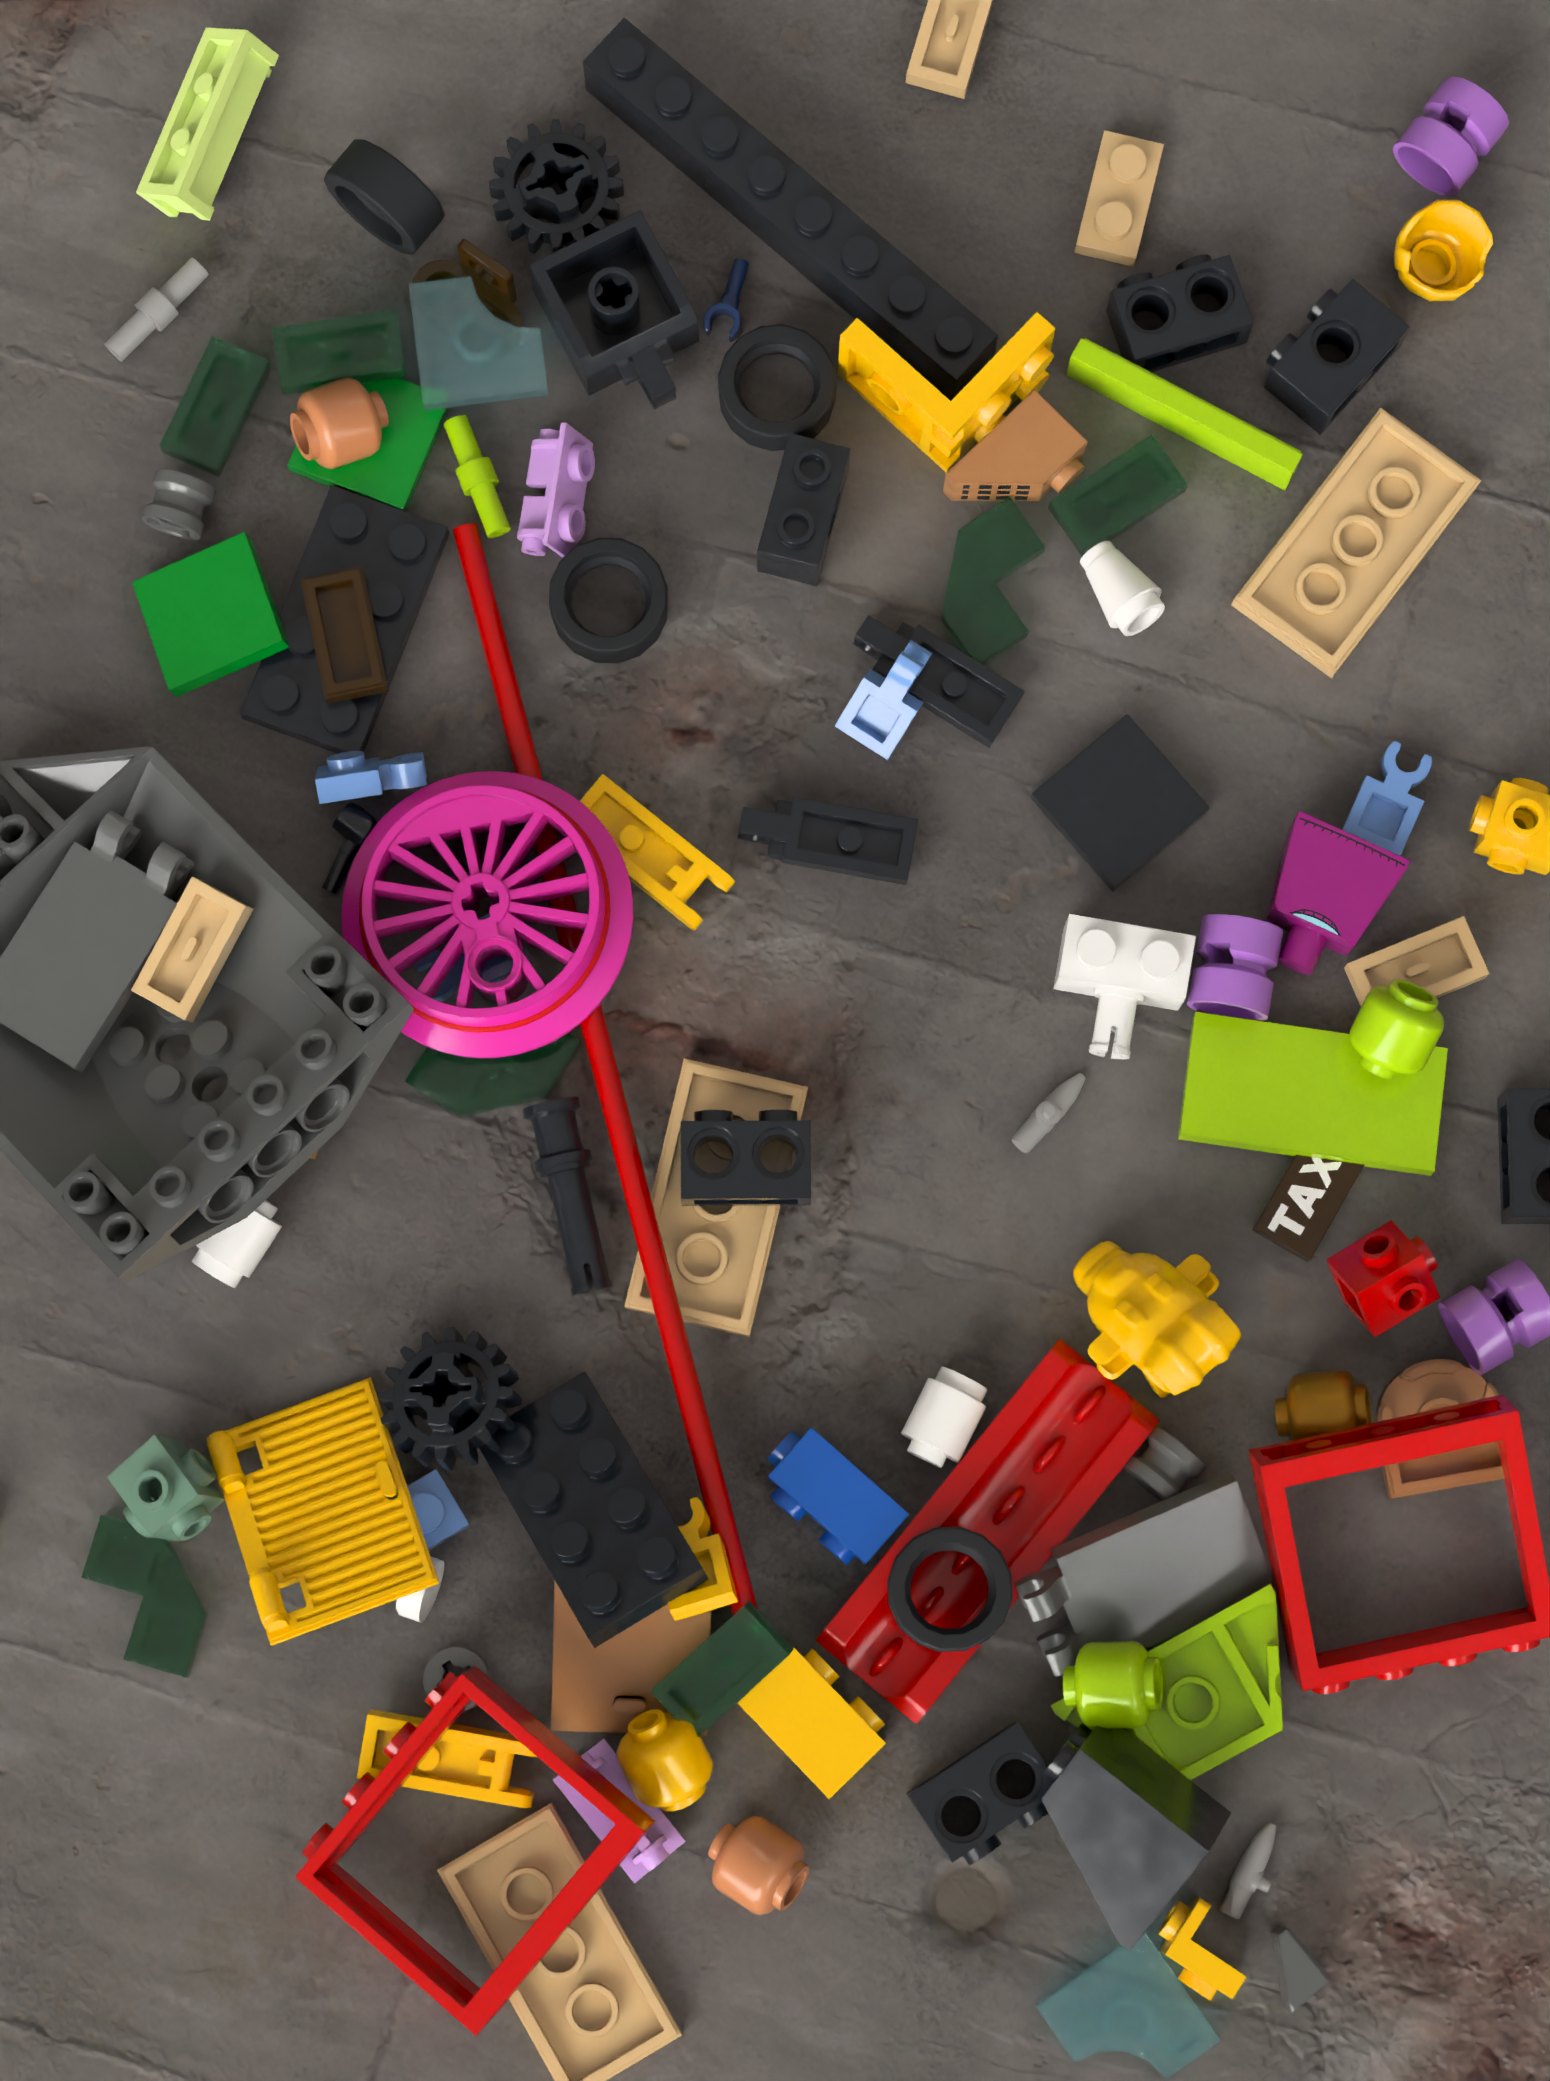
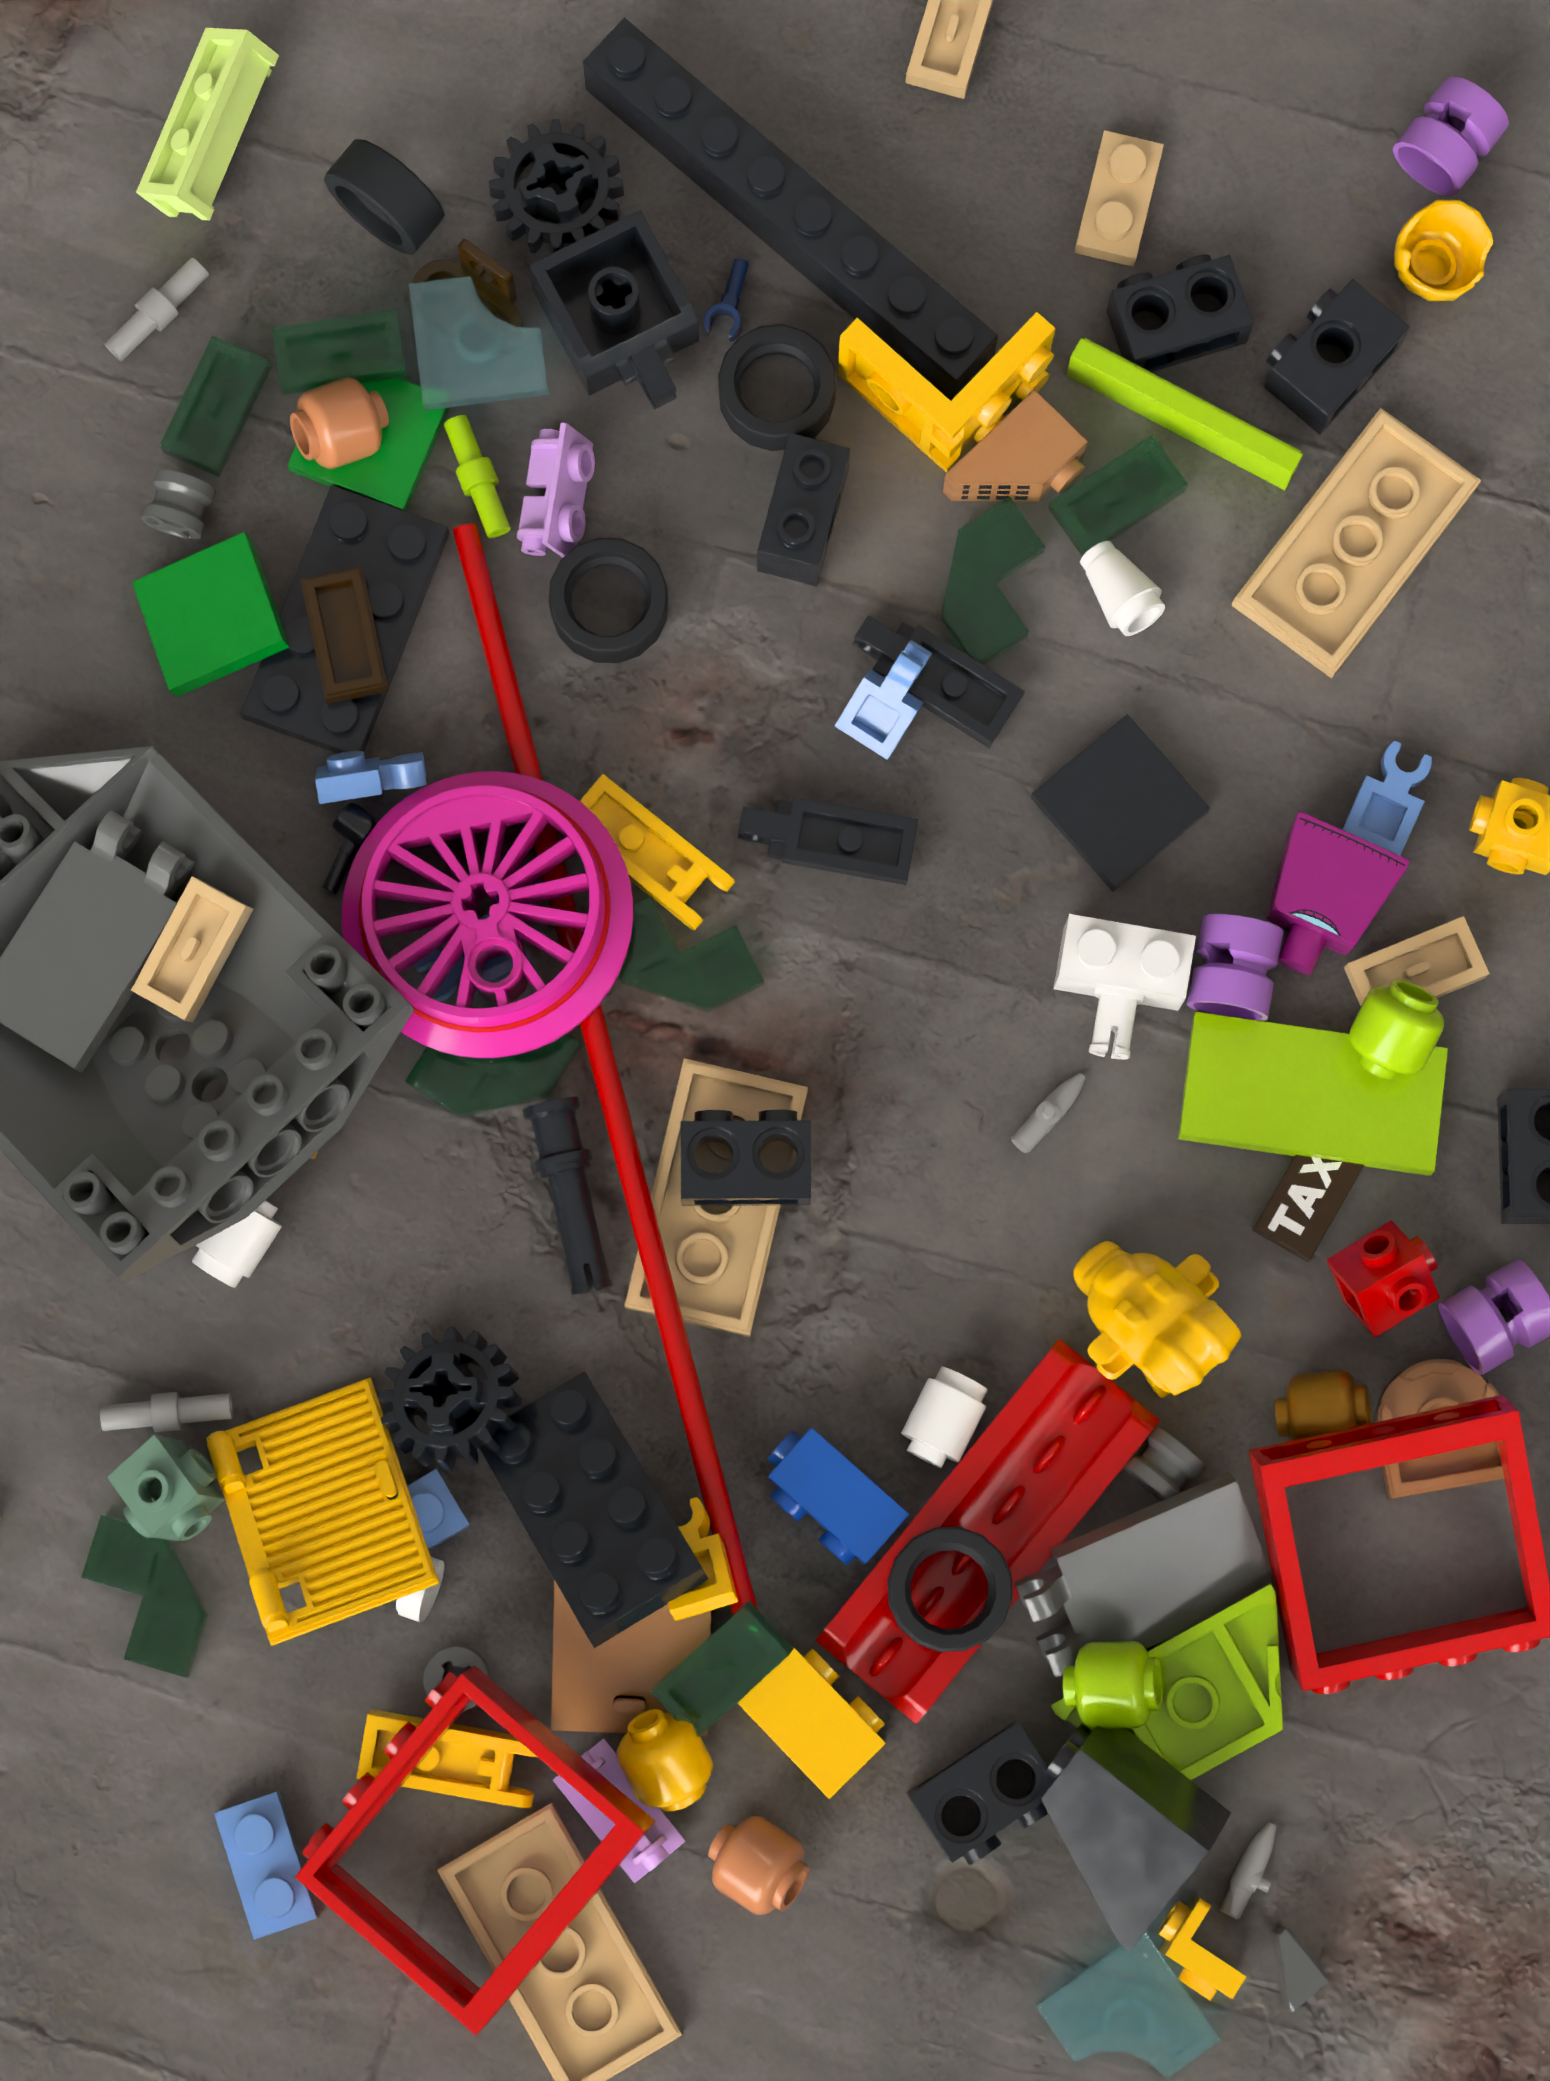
(166, 1412): none -> light grey bar
(265, 1865): none -> medium blue plate
(697, 976): none -> clear green tile

